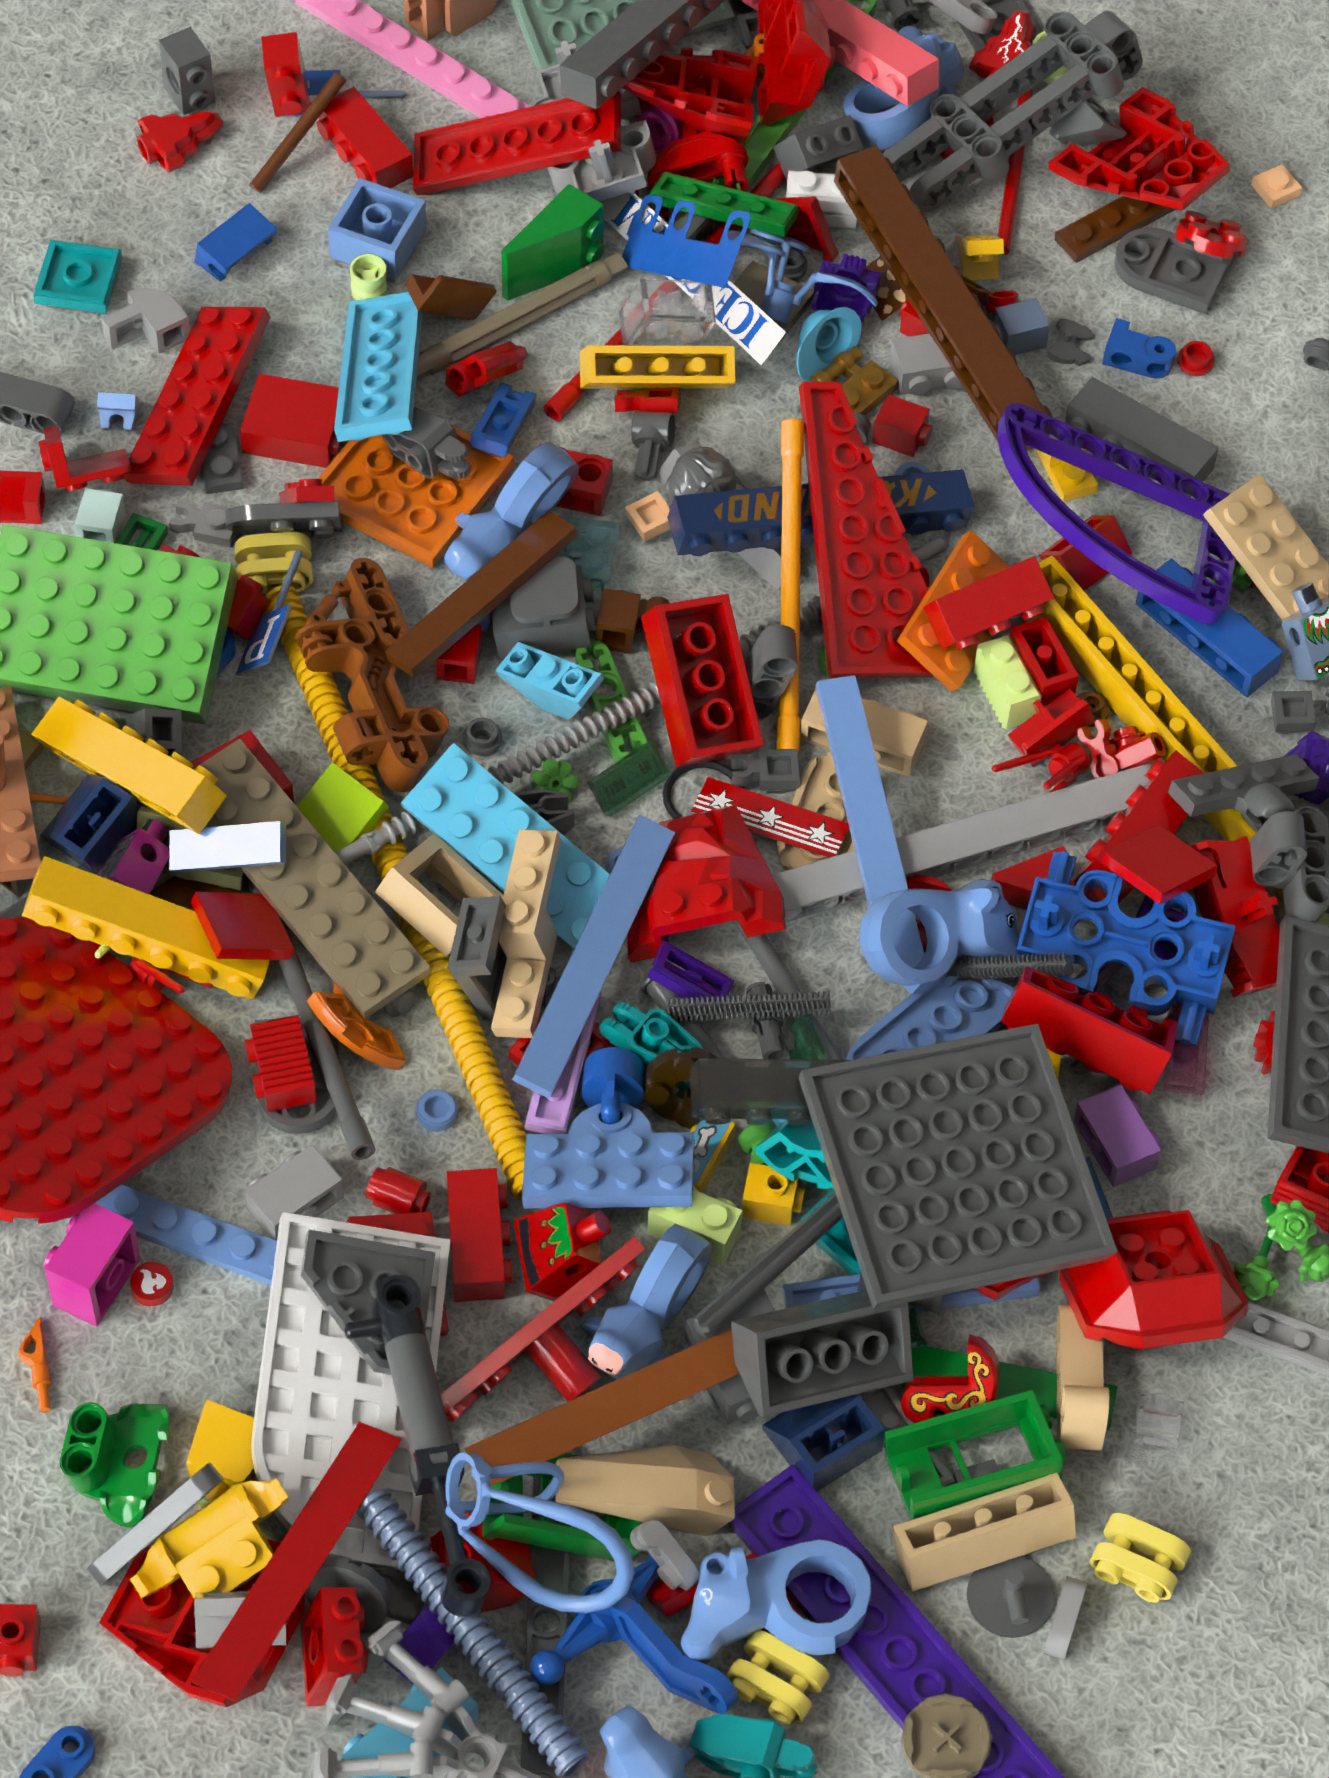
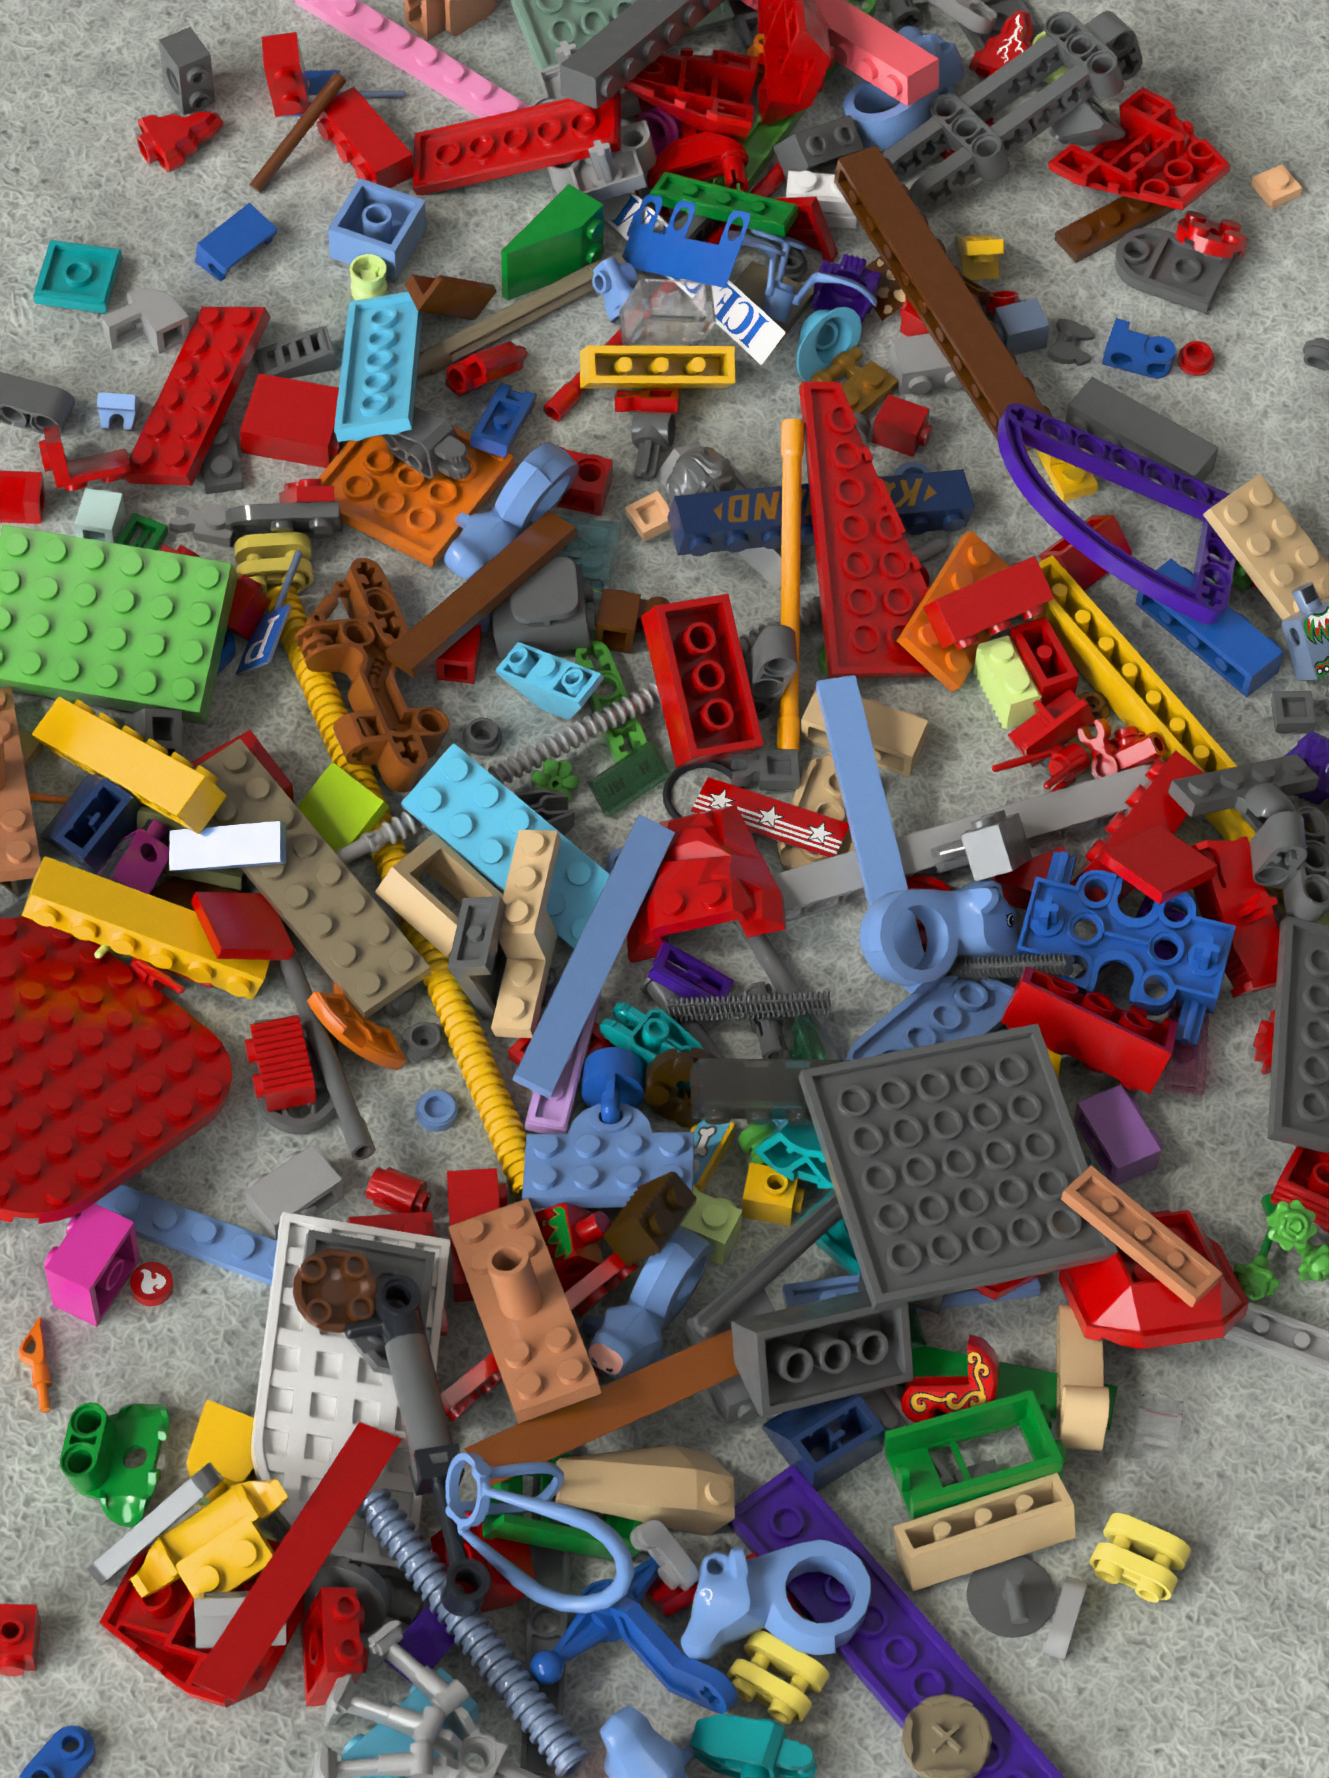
(299, 366): none -> dark grey slope
(335, 1289): none -> reddish brown dish
(424, 1031): none -> dark grey plate
(524, 1311): none -> nougat plate
(615, 284): none -> medium blue plate
(650, 1218): none -> dark brown brick
(991, 846): none -> brick
(1011, 188): red piece -> none
(1141, 1236): none -> nougat plate

